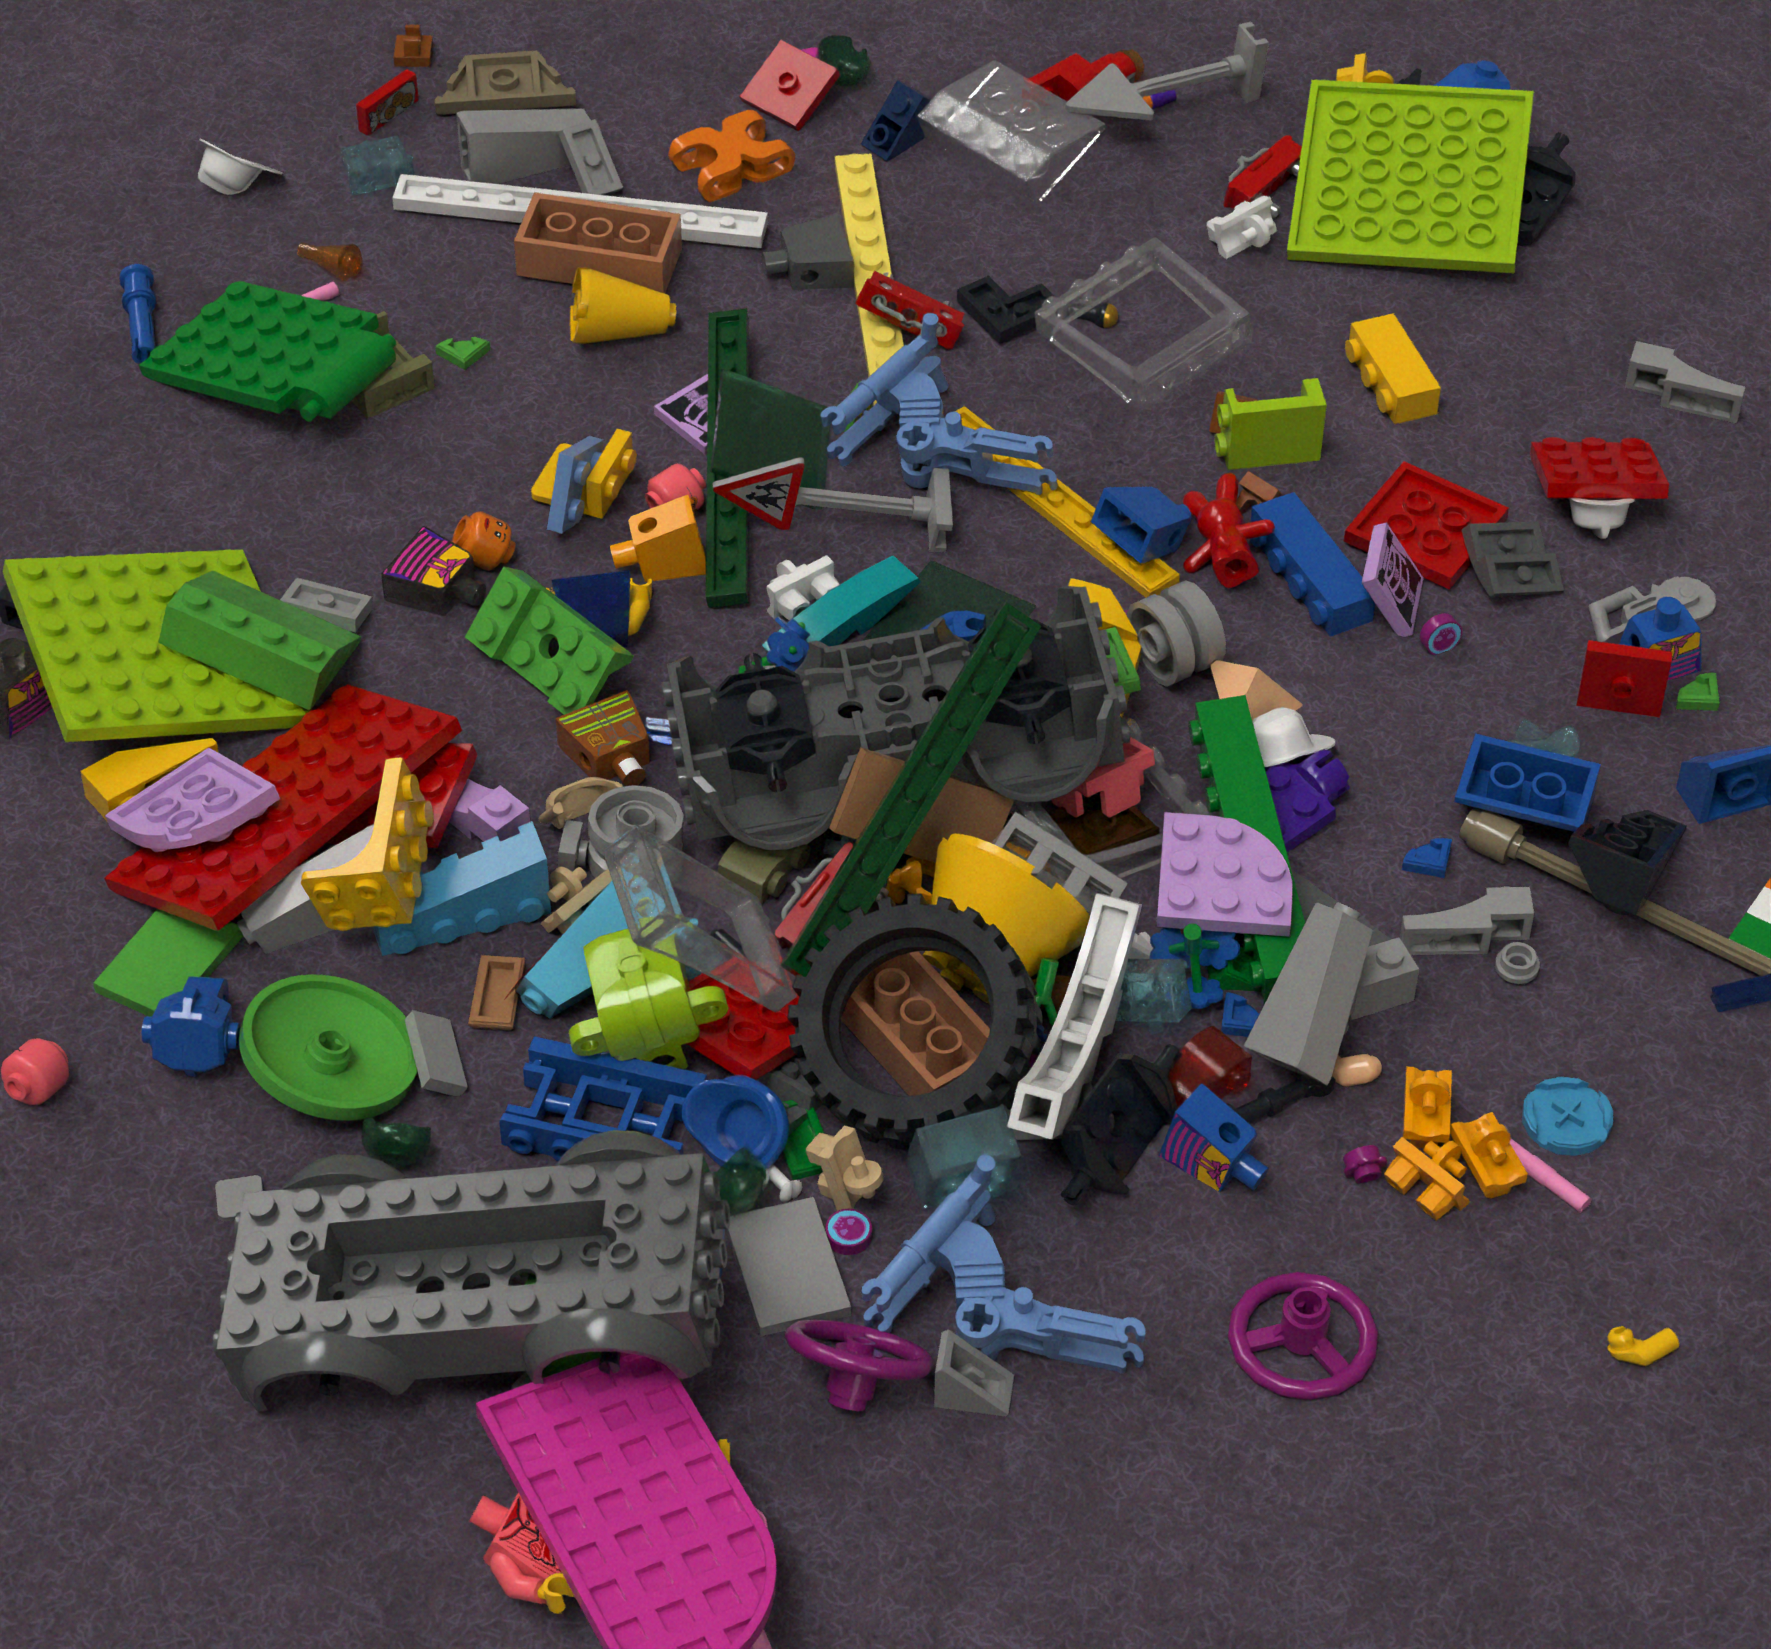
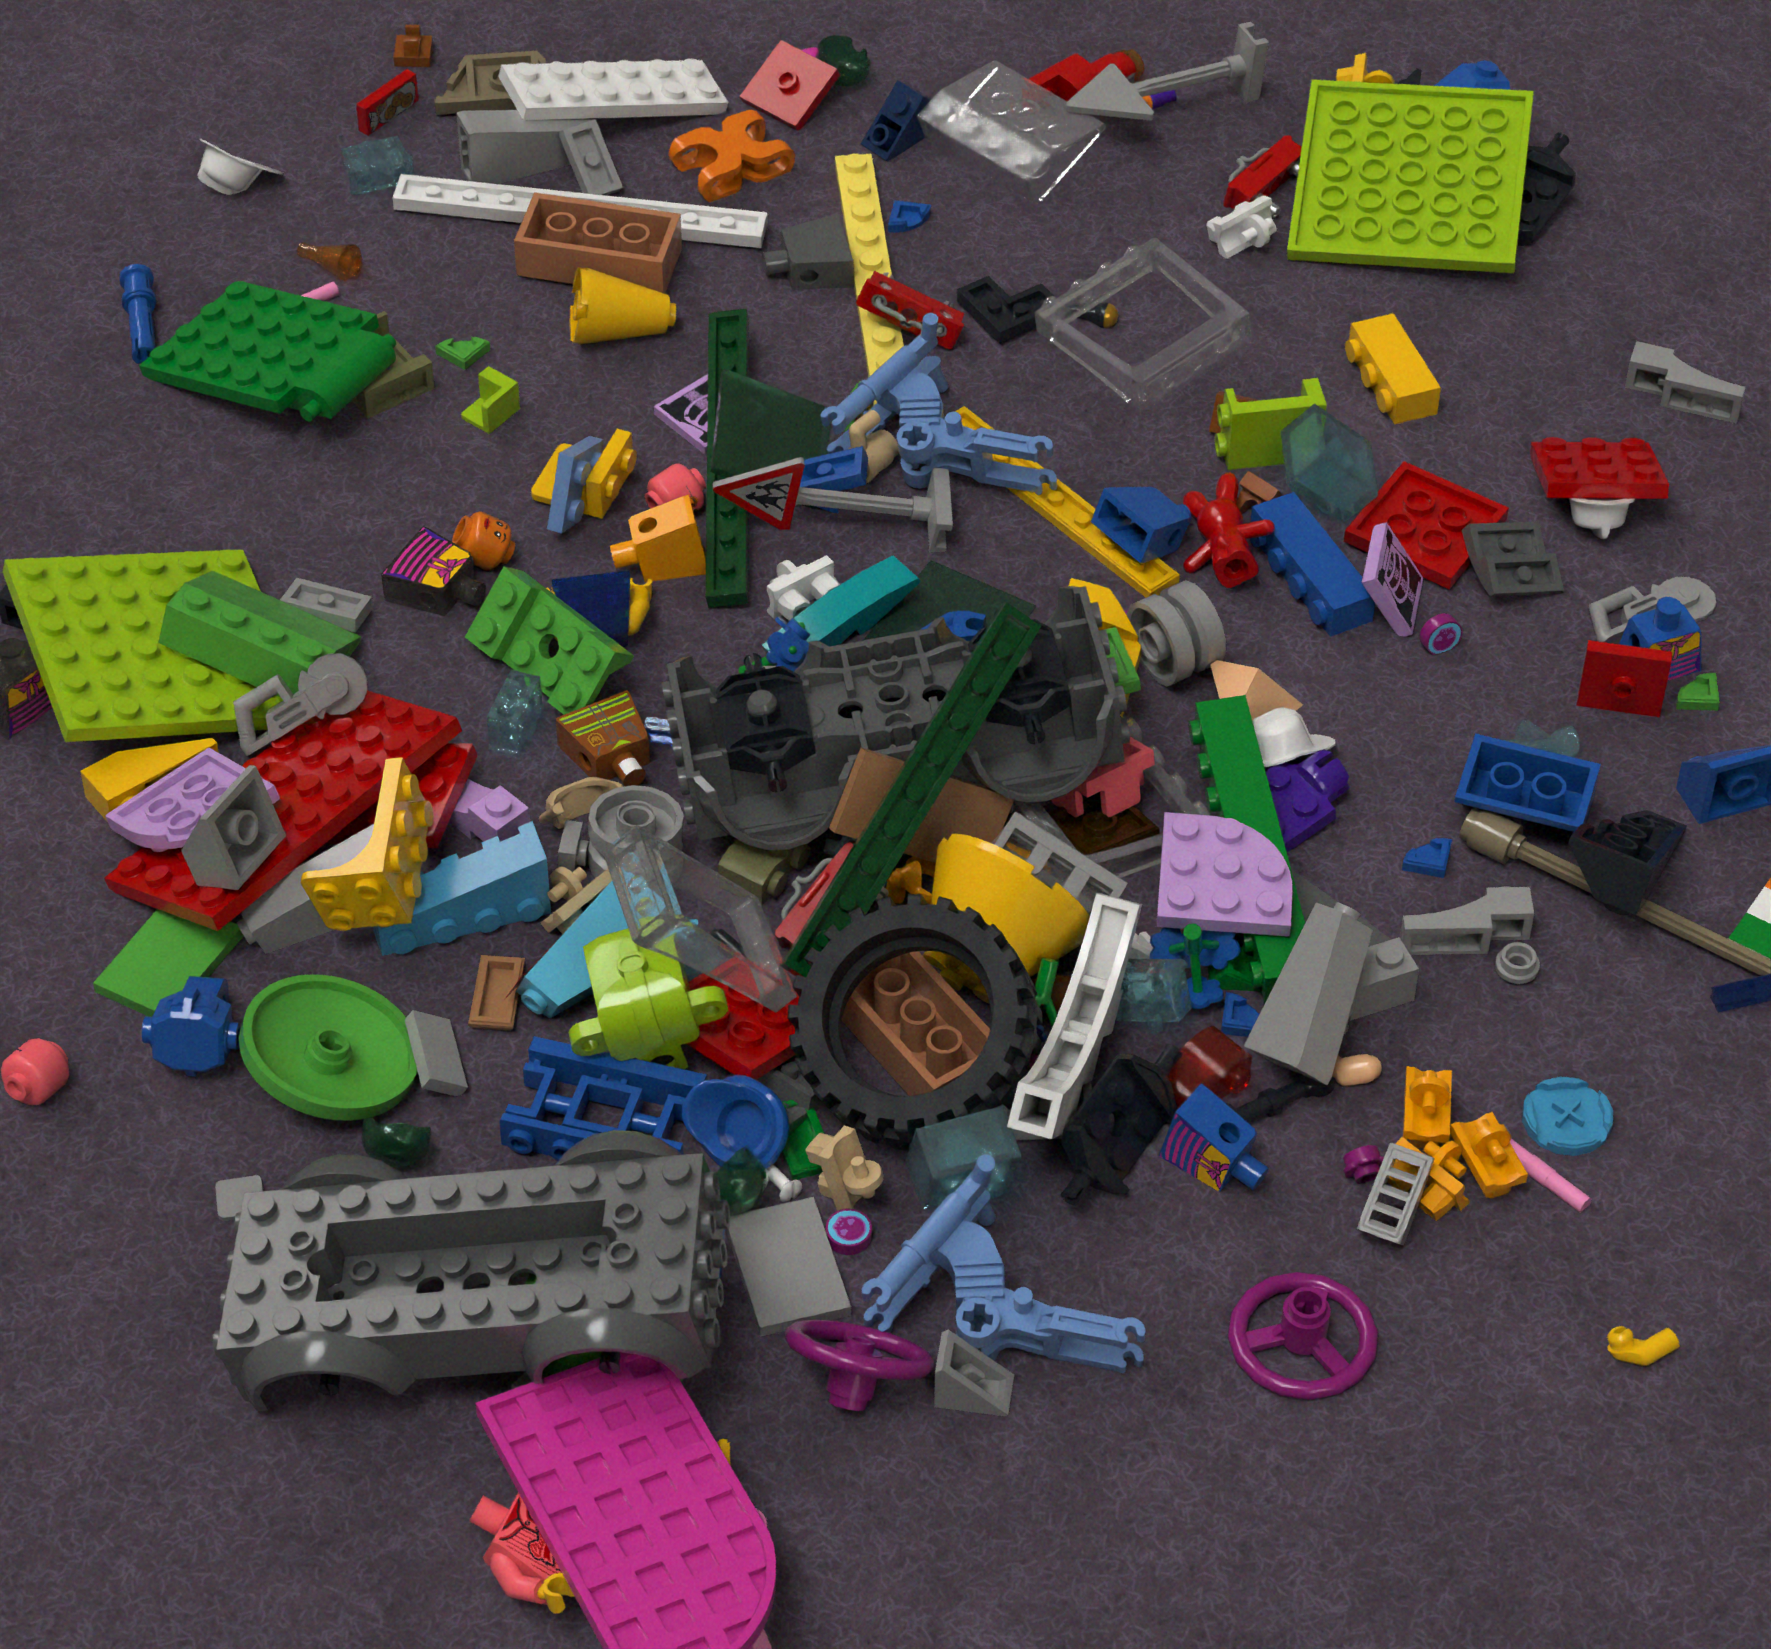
(234, 834): none -> light grey slope
(330, 686): none -> light grey piece
(496, 403): none -> lime panel
(514, 713): none -> clear light blue piece
(612, 89): none -> white plate
(836, 471): none -> blue slope
(879, 446): none -> tan piece
(908, 214): none -> blue tile
(1329, 463): none -> clear light blue brick
(1380, 1187): none -> light grey slope

